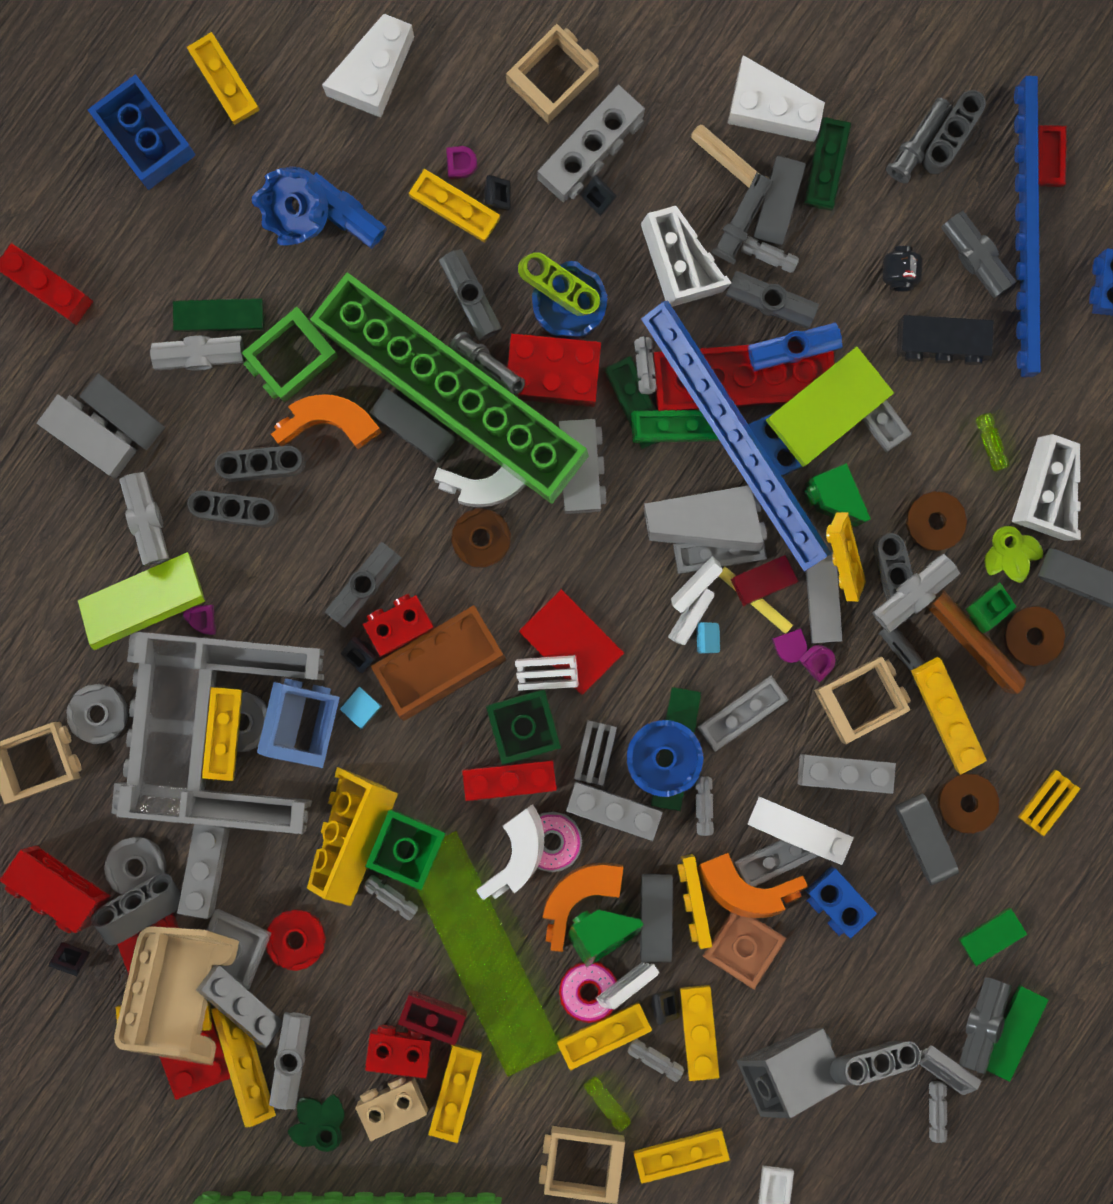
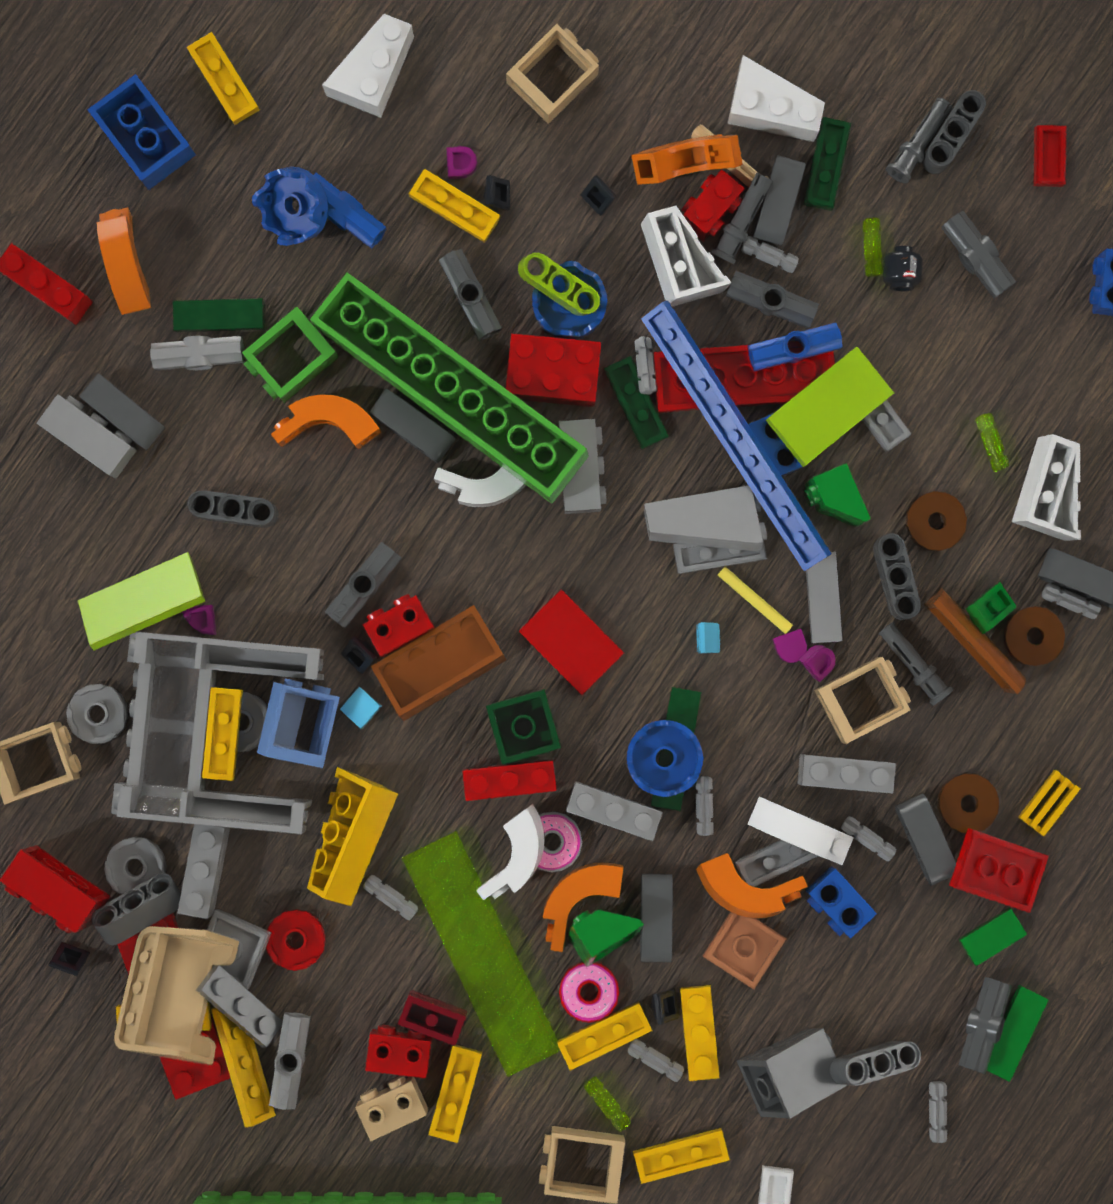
(121, 261): none -> orange arch
(144, 518): light grey piece -> none
(246, 459): dark grey beam -> none
(315, 1119): dark green plate -> none
(405, 849): green slope -> none
(480, 357): dark grey pin -> none
(481, 520): reddish brown tile -> none
(550, 684): white tile -> none
(589, 777): light grey tile -> none
(617, 106): light grey brick -> none
(627, 985): white tile -> none
(671, 426): green tile -> none
(686, 157): none -> orange arch
(690, 618): white tile -> none
(694, 901): yellow plate -> none
(696, 584): white tile -> none
(719, 198): none -> red brick
(743, 713): light grey tile -> none
(764, 580): dark red tile -> none
(846, 556): yellow plate -> none
(868, 838): none -> light grey axle
(872, 247): none -> clear neon green axle
(916, 592): light grey piece -> none
(945, 339): black brick -> none
(948, 715): yellow plate -> none
(948, 1071): light grey tile -> none
(998, 870): none -> red tile
(1013, 558): lime plate -> none
(1028, 214): blue plate -> none
(1071, 601): none -> light grey axle

